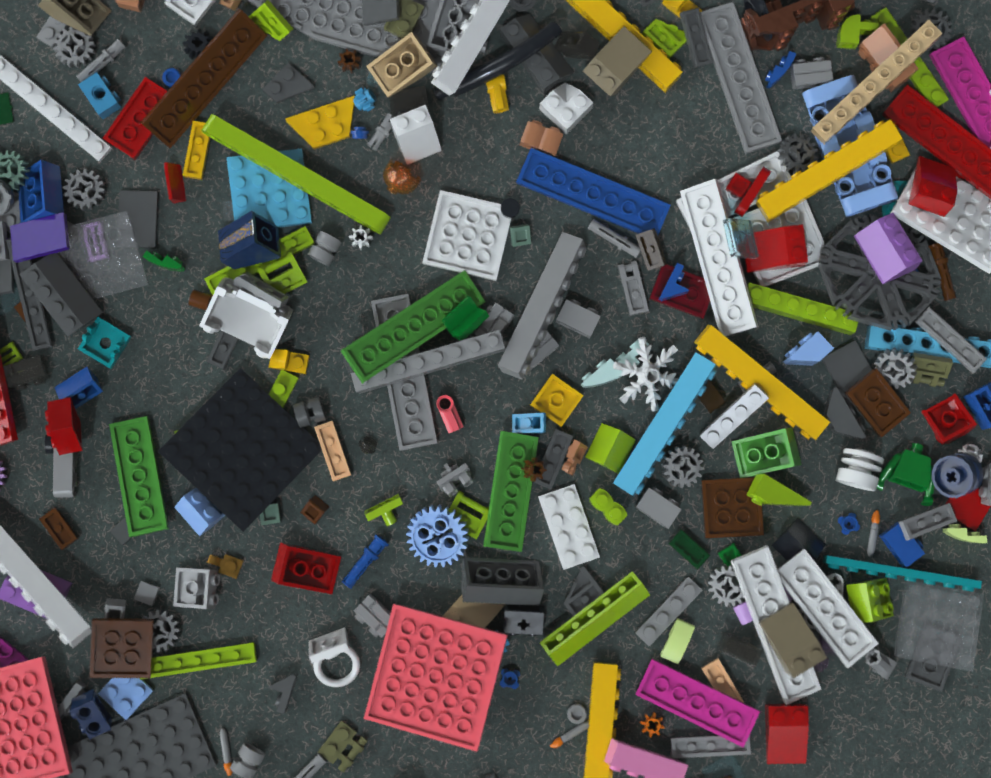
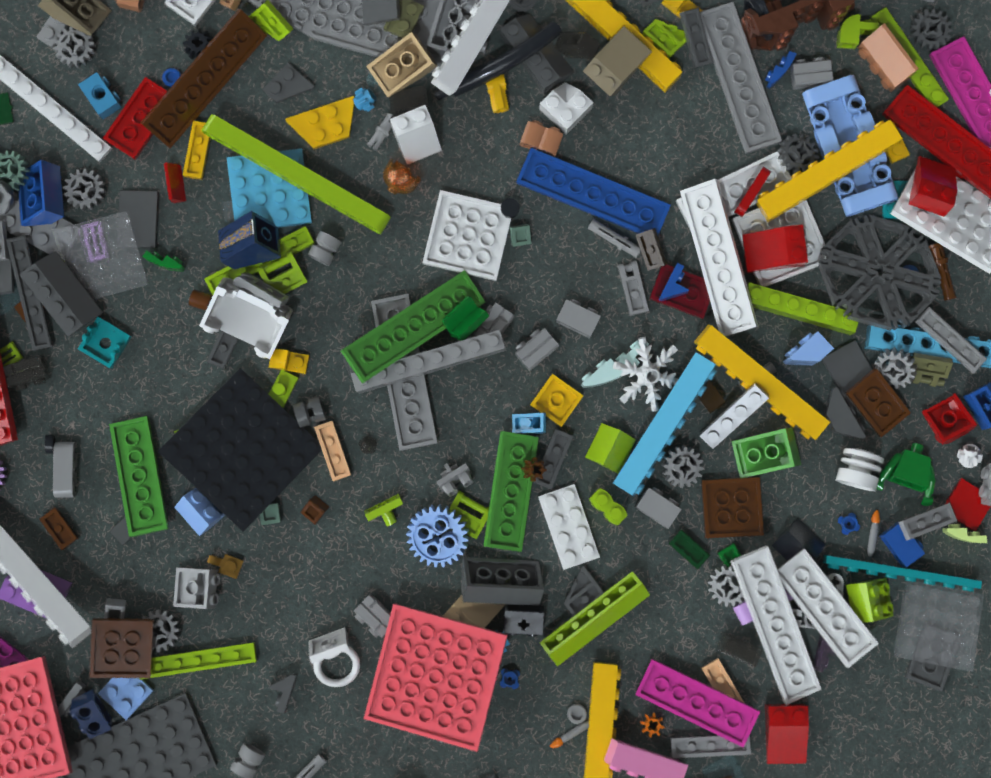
(39, 237): dark purple tile -> none
(63, 426): red brick -> none
(79, 387): blue brick -> none
(102, 60): light grey pin -> none
(146, 593): light grey tile -> none
(225, 751): light grey piece -> none
(305, 568): red slope -> none
(337, 743): olive plate -> none
(350, 65): reddish brown gear -> none
(359, 133): blue plate -> none
(360, 243): white gear -> none
(370, 553): blue pin -> none
(450, 416): coral piece -> none
(542, 306): light grey brick -> none
(575, 455): nougat plate -> none
(668, 611): light grey plate -> none
(678, 641): yellowish green slope -> none
(738, 186): red tile -> none
(740, 238): clear light blue tile -> none
(771, 492): lime slope -> none
(792, 640): dark tan slope -> none
(876, 82): tan brick -> none
(880, 663): light grey piece -> none
(888, 248): medium lavender slope -> none
(957, 475): dark blue wheel -> none

